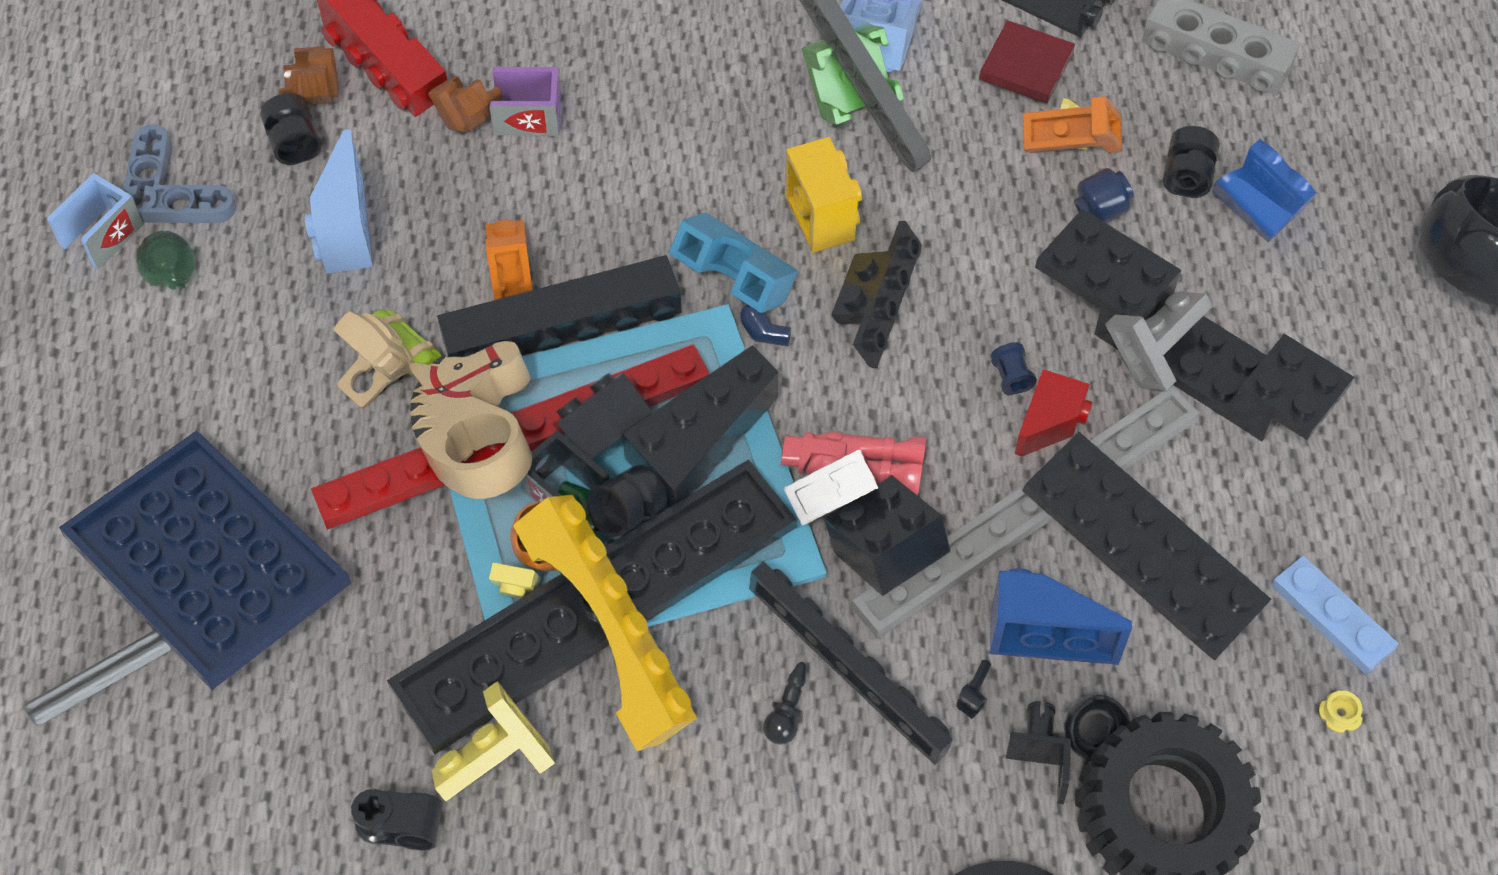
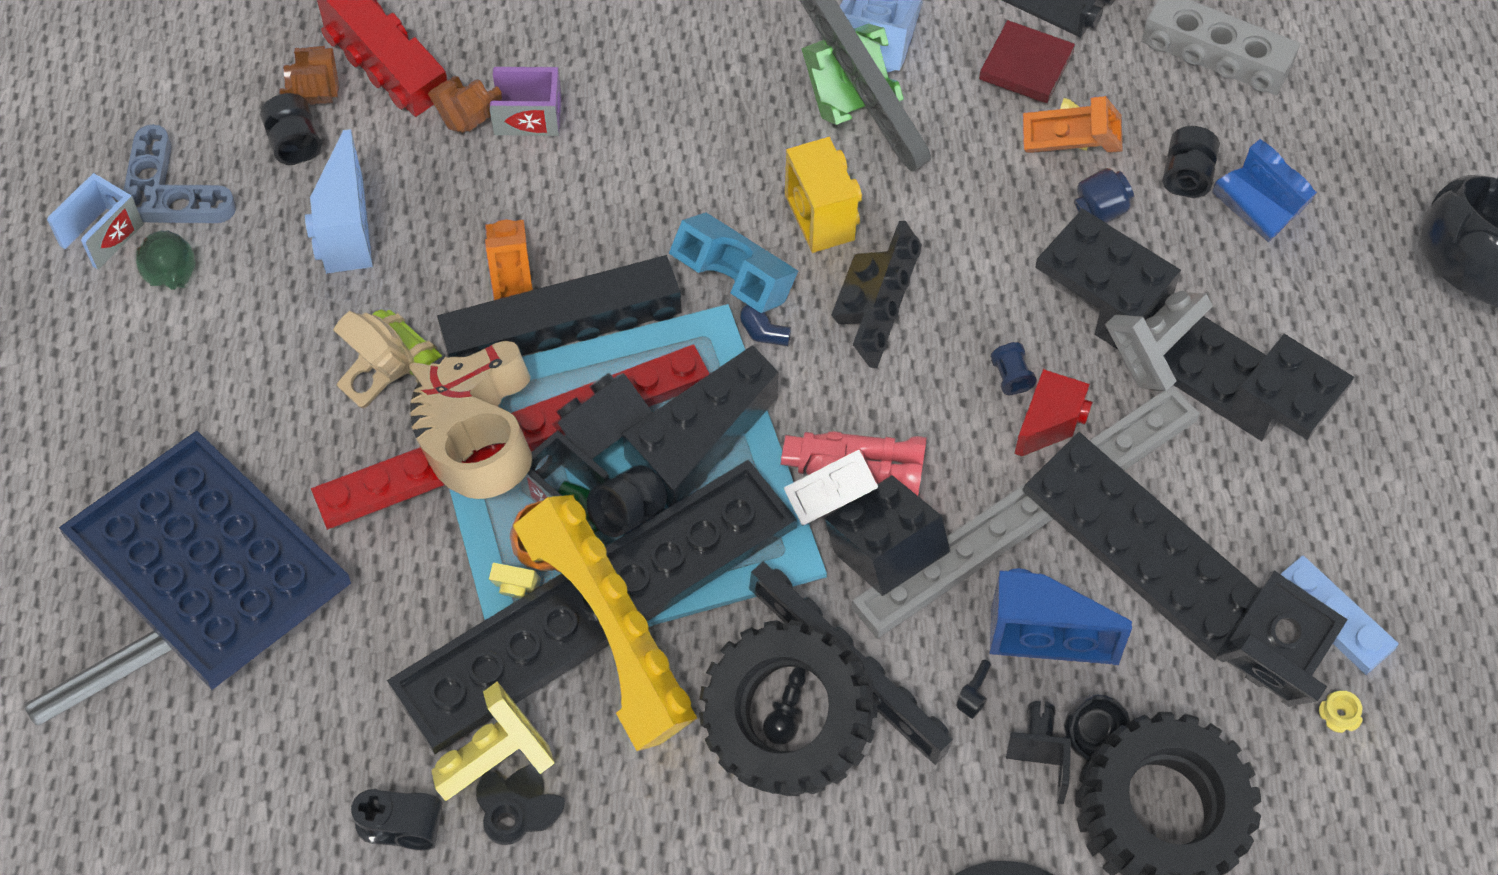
(518, 798): none -> black plate
(730, 699): none -> black tyre
(1278, 665): none -> black bracket

